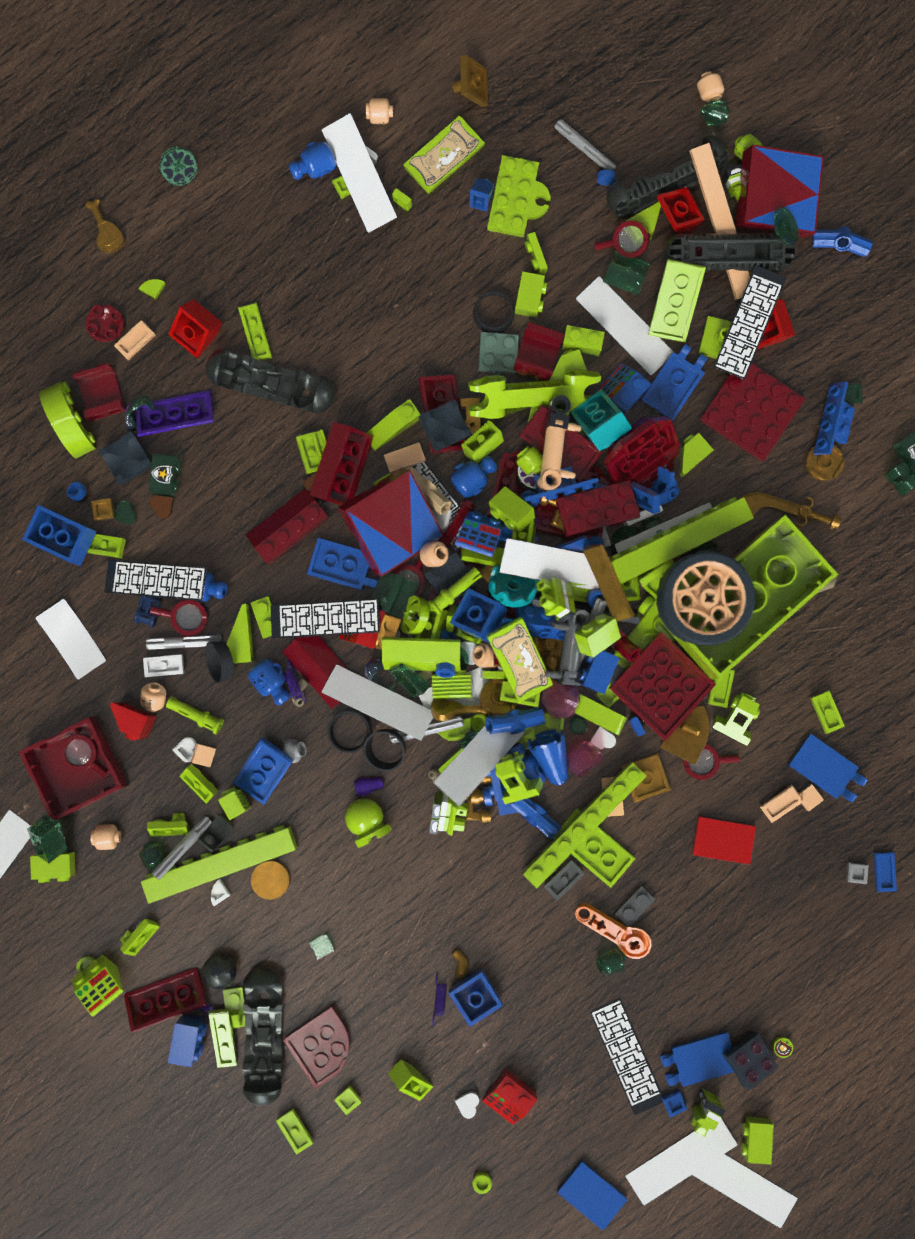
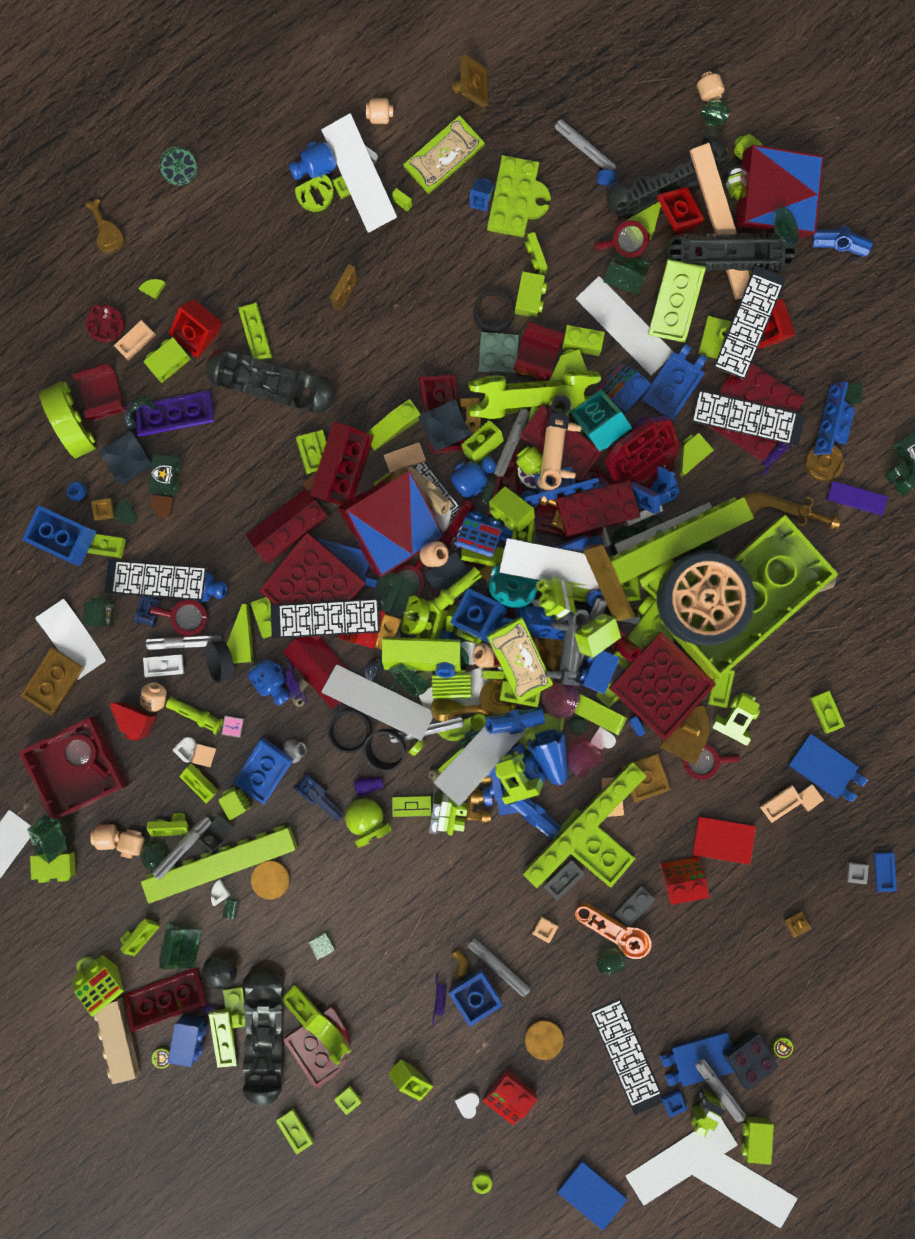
(52, 681): none -> pearl gold tile
(98, 613): none -> clear green brick
(117, 1042): none -> tan brick
(130, 843): none -> light nougat head
(160, 1057): none -> tile
(166, 359): none -> lime brick
(179, 947): none -> clear green bracket
(230, 908): none -> clear green hinge
(233, 726): none -> bright pink tile
(312, 576): none -> dark red plate
(315, 793): none -> dark blue connector
(316, 1023): none -> lime piece
(326, 194): none -> lime piece
(344, 287): none -> pearl gold tile
(411, 806): none -> lime tile
(416, 747): none -> lime tile
(487, 493): none -> clear green tile
(496, 965): none -> light grey axle
(512, 442): none -> light grey axle
(544, 1039): none -> pearl gold tile
(545, 929): none -> light nougat tile
(684, 880): none -> red slope
(720, 1090): none -> light grey axle
(748, 417): none -> sticker
(776, 454): none -> dark purple piece
(797, 924): none -> pearl gold tile
(857, 498): none -> dark purple tile

